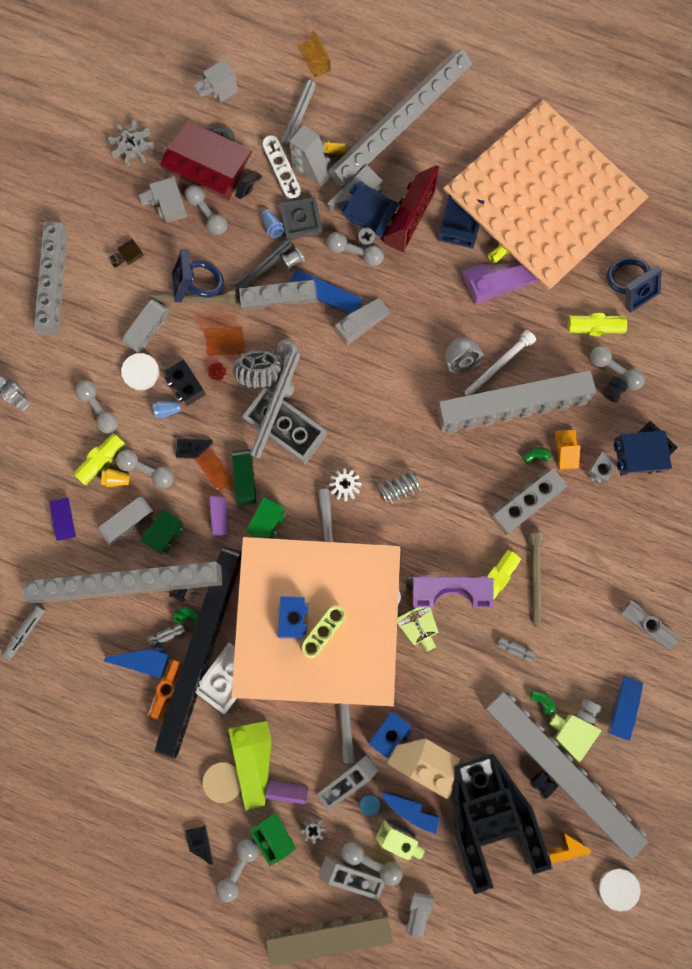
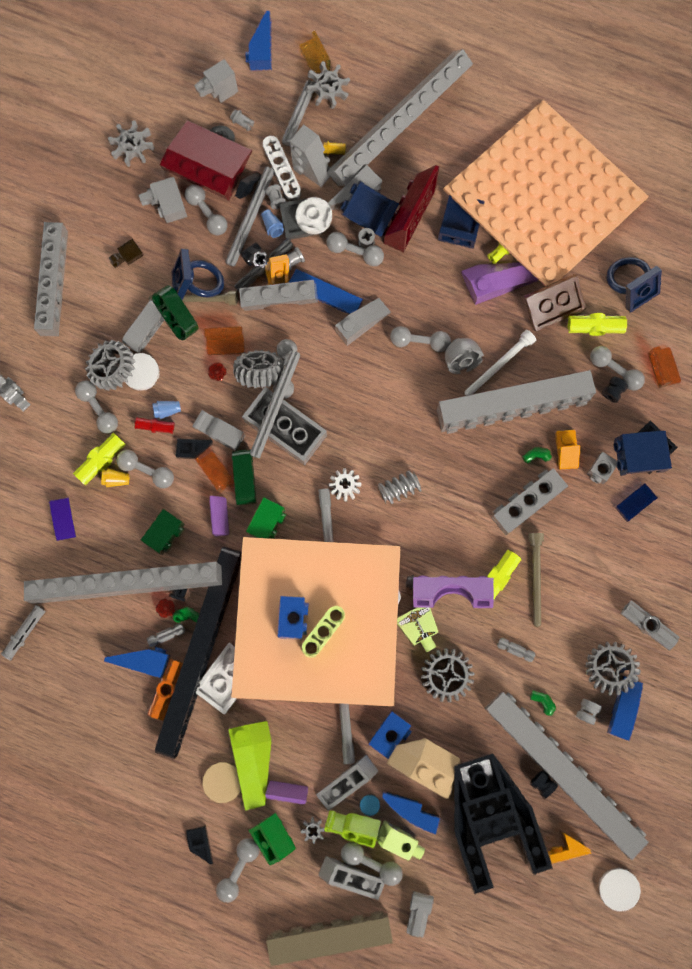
(105, 362): none -> light grey gear
(125, 520): light grey beam -> none
(154, 425): none -> red pin
(165, 603): none -> clear red plate
(175, 312): none -> dark green beam
(187, 381): black brick -> none
(219, 430): none -> light grey piece
(242, 120): none -> light grey pin
(249, 217): none -> light grey axle
(255, 256): none -> black piece
(260, 47): none -> blue slope
(275, 196): none -> light grey bush
(277, 270): none -> light orange slope
(313, 215): none -> white tile
(322, 88): none -> light grey gear
(353, 827): none -> lime piece
(402, 337): none -> light grey piece
(464, 679): none -> light grey gear
(555, 302): none -> plate
(574, 735): yellowish green torso -> none
(627, 664): none -> light grey gear
(636, 502): none -> clear blue tile
(664, 366): none -> clear orange panel

